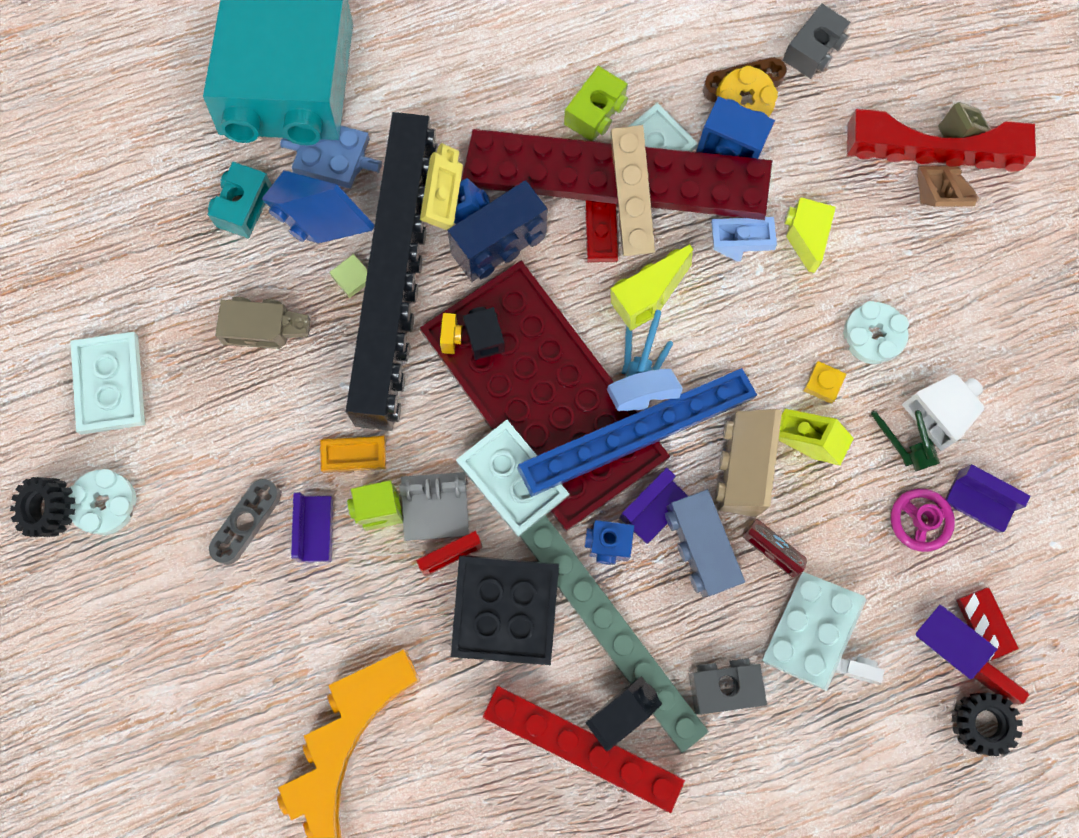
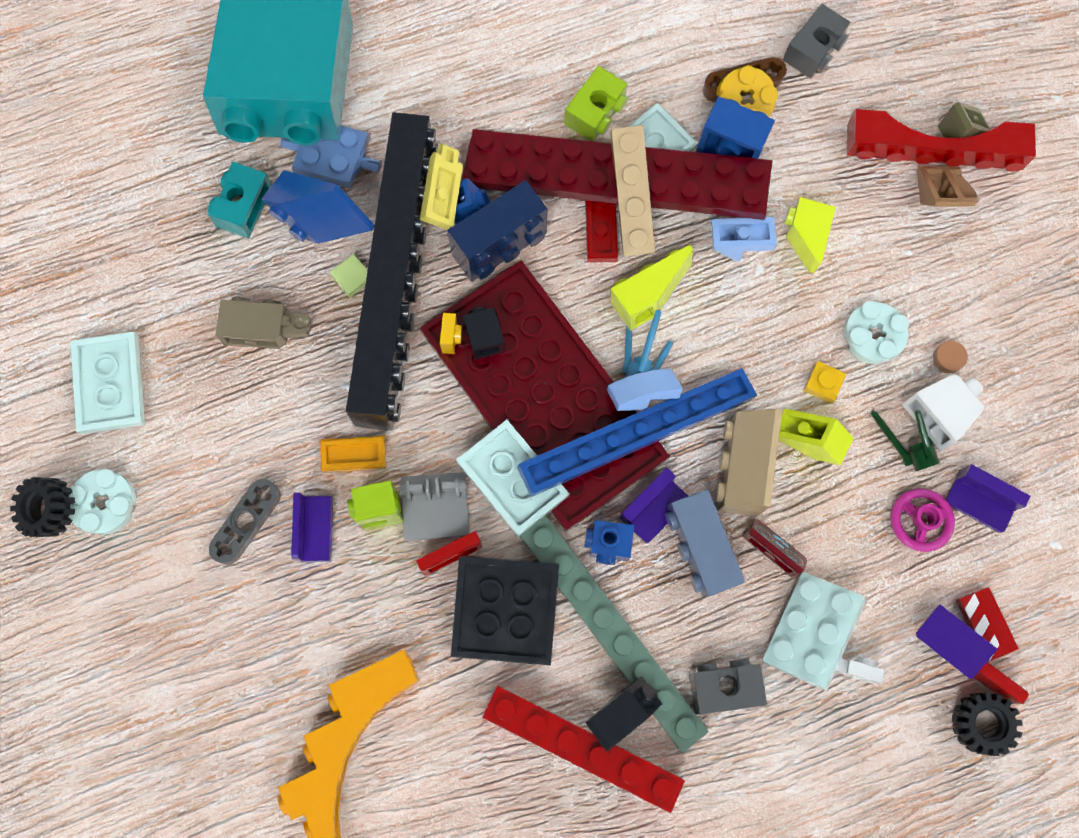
(950, 357): none -> nougat tile

